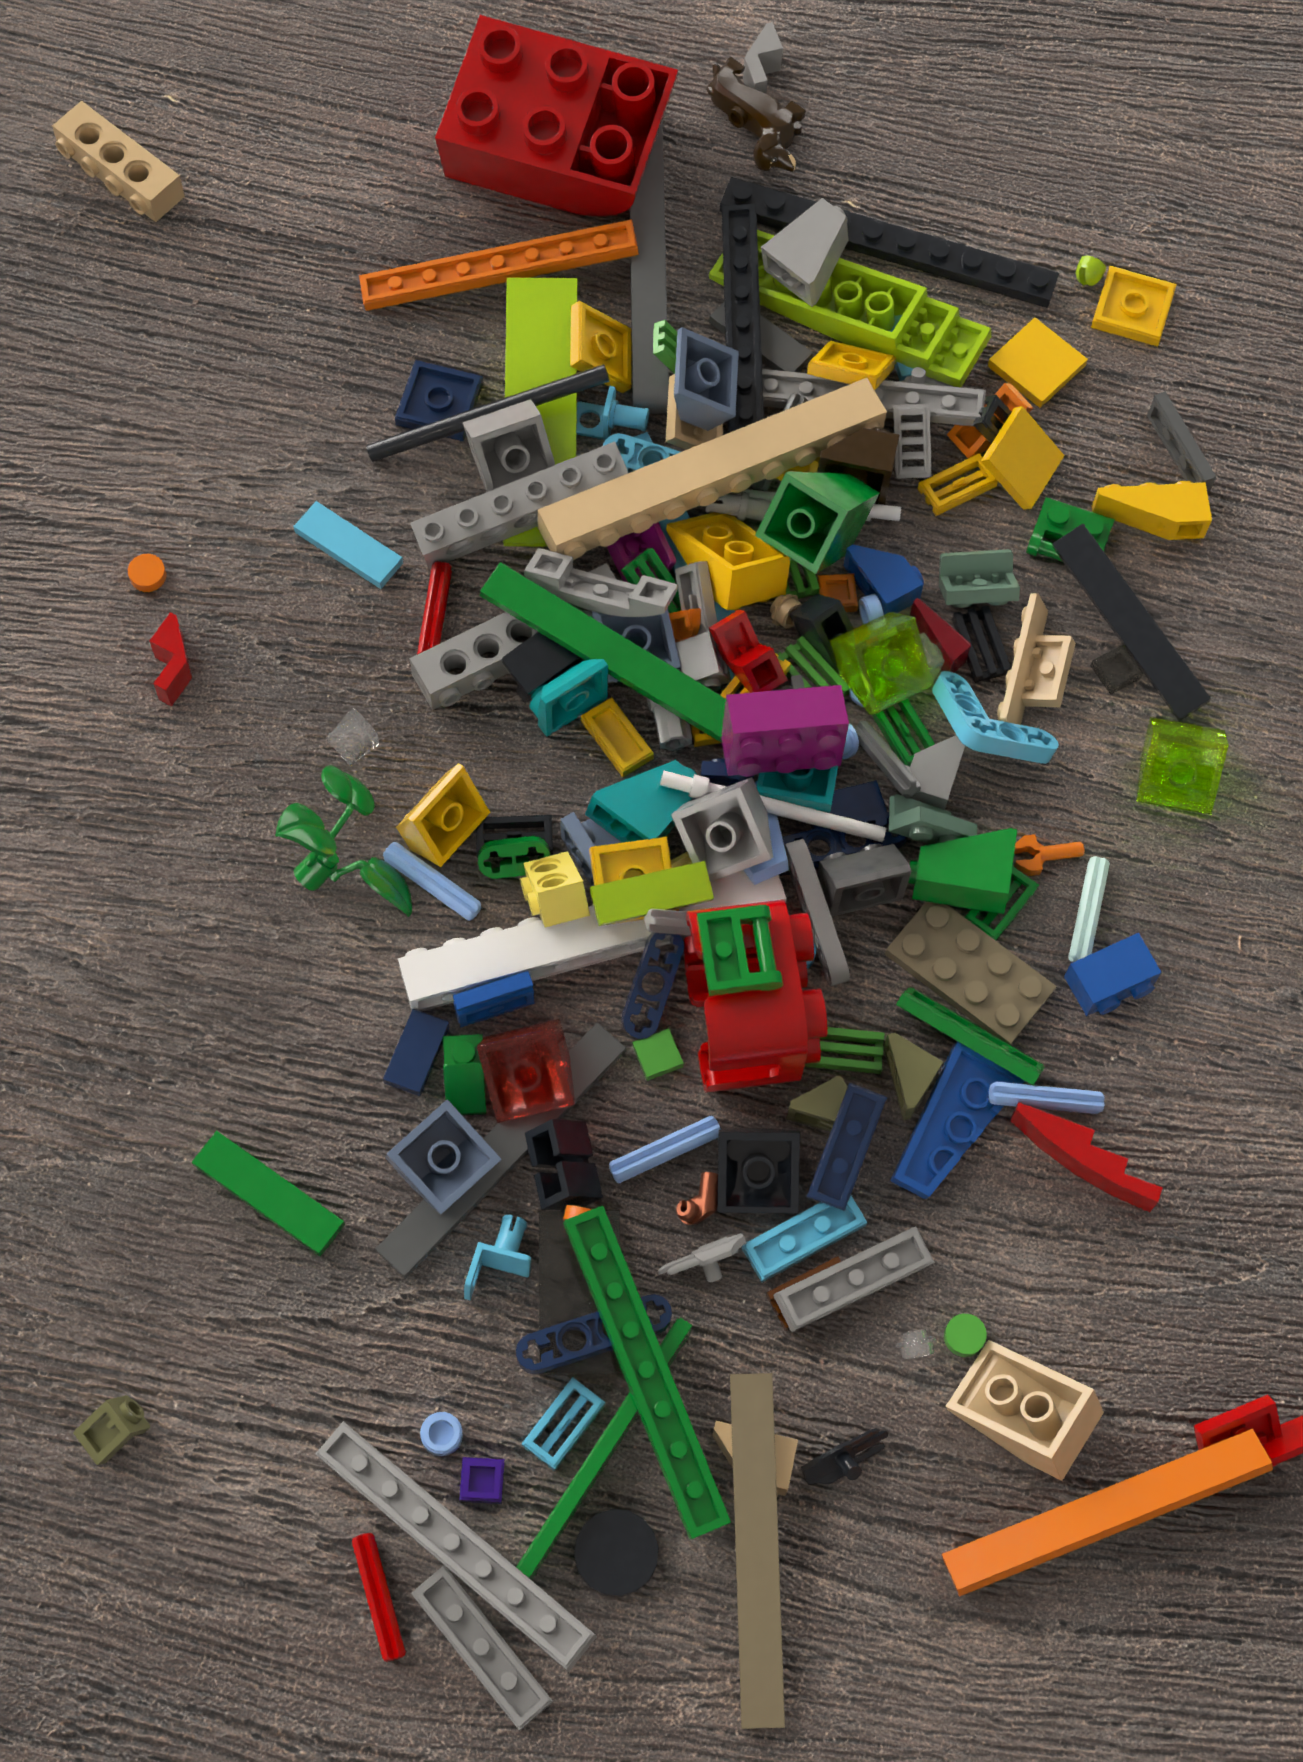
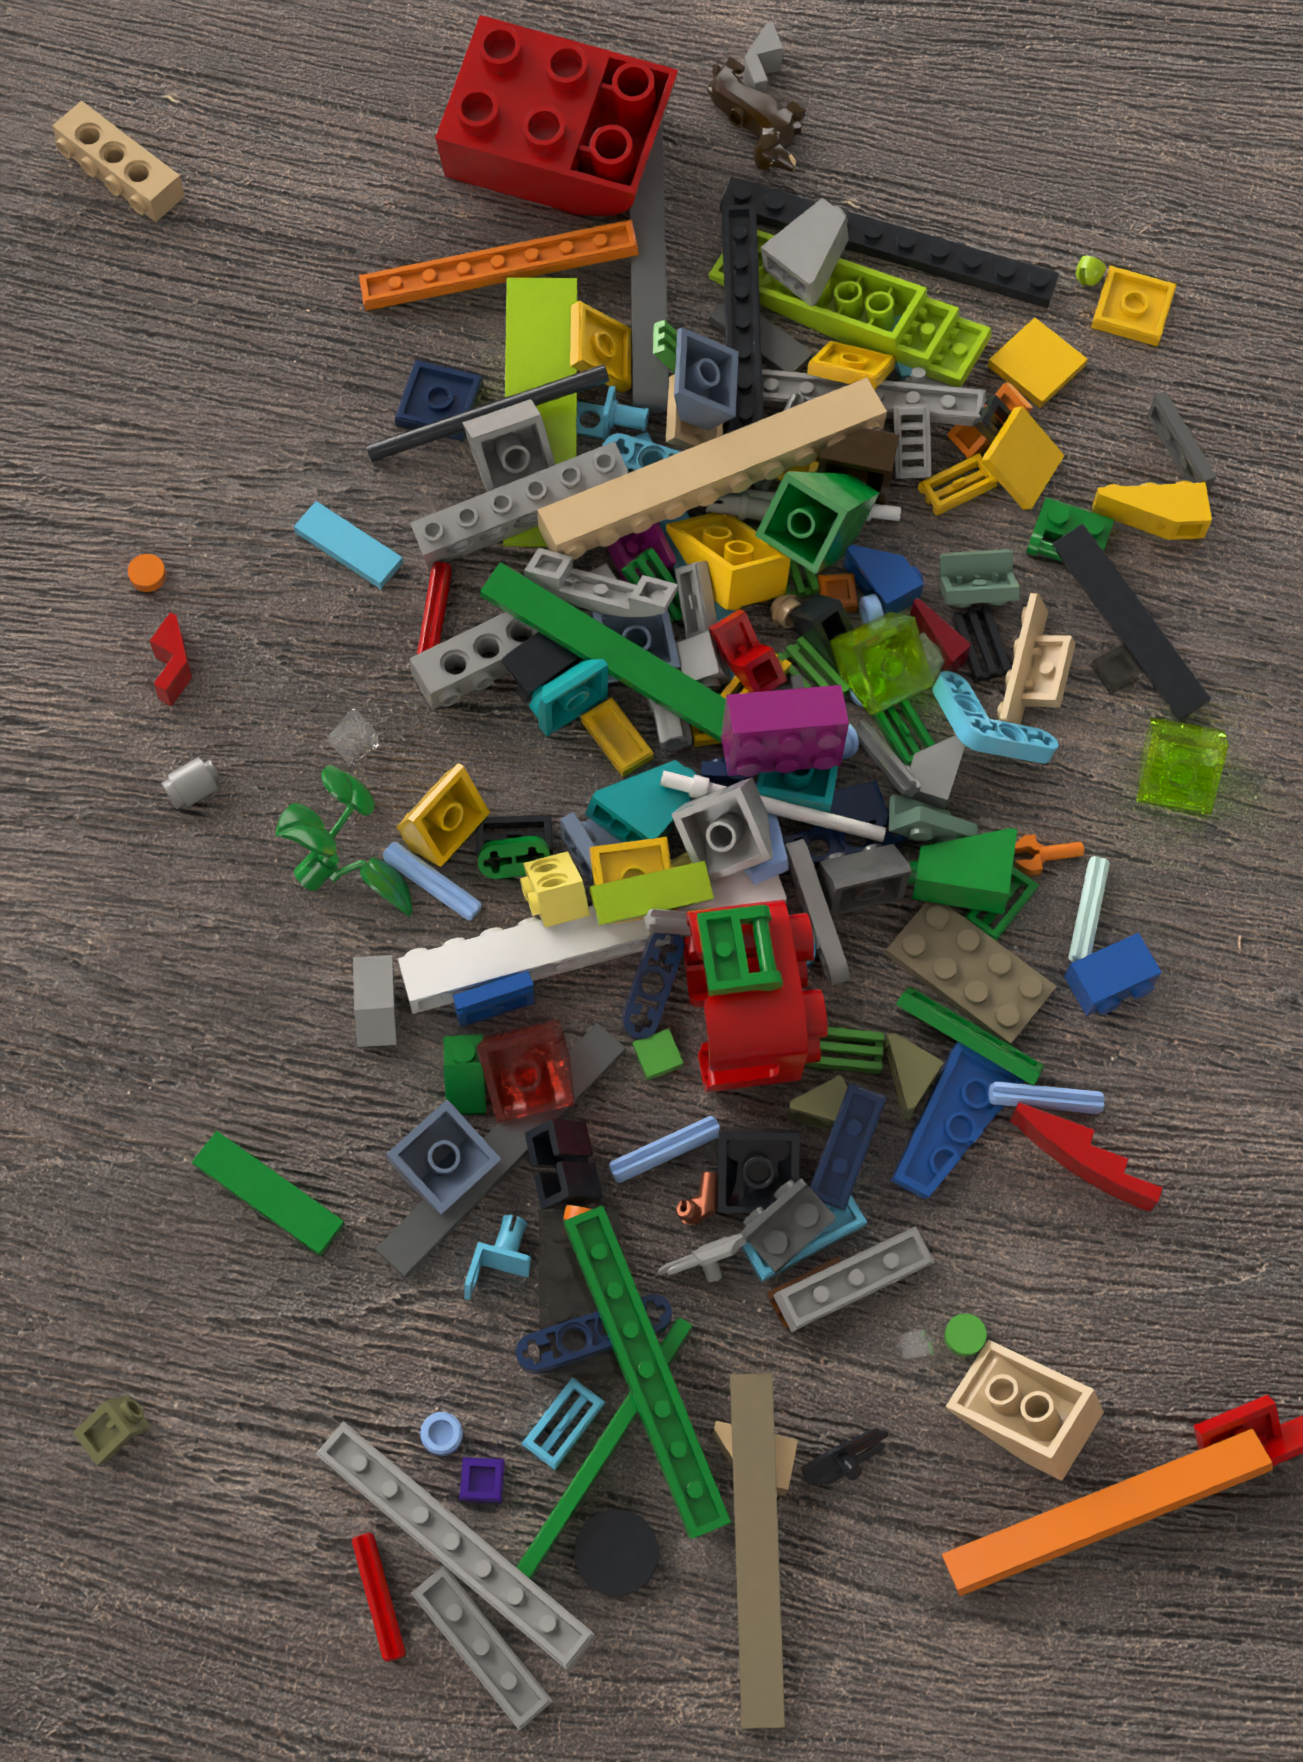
(191, 783): none -> light grey brick
(374, 1000): none -> light grey slope
(416, 1052): dark blue tile -> none
(685, 623): orange tile -> none
(787, 1224): none -> dark grey bracket

